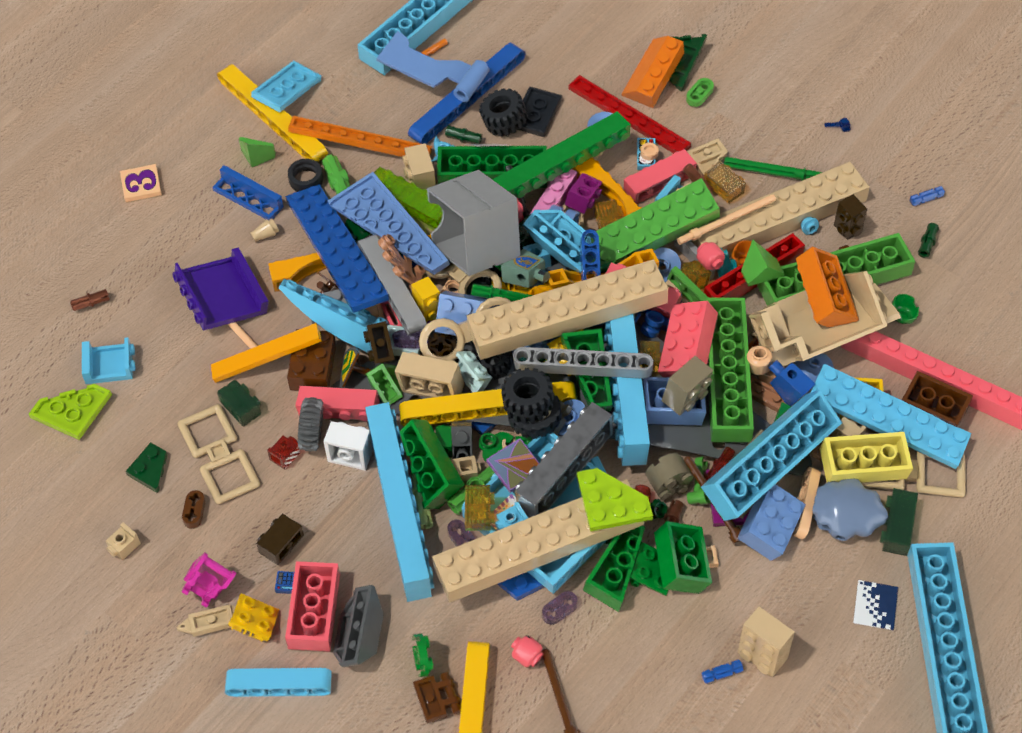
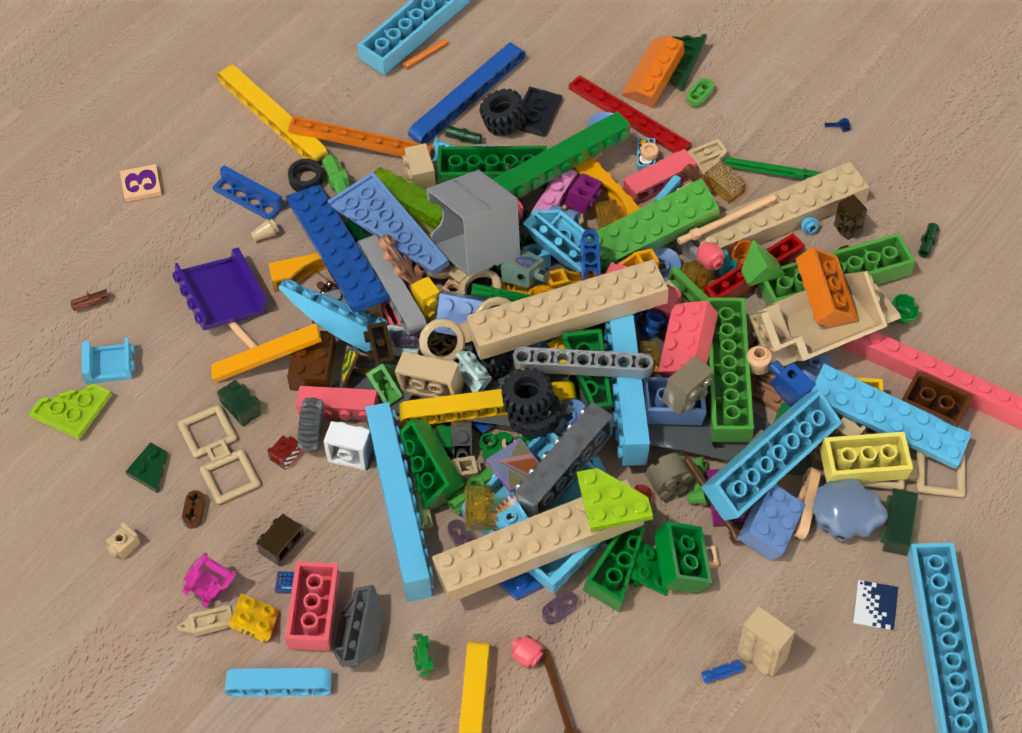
(256, 151): bright green slope -> none
(286, 86): medium azure tile -> none
(430, 71): medium blue door -> none
(430, 699): reddish brown plate -> none
(661, 508): dark green plate -> none
(674, 511): copper axle -> none
(718, 464): clear red axle -> none
(927, 195): blue axle -> none

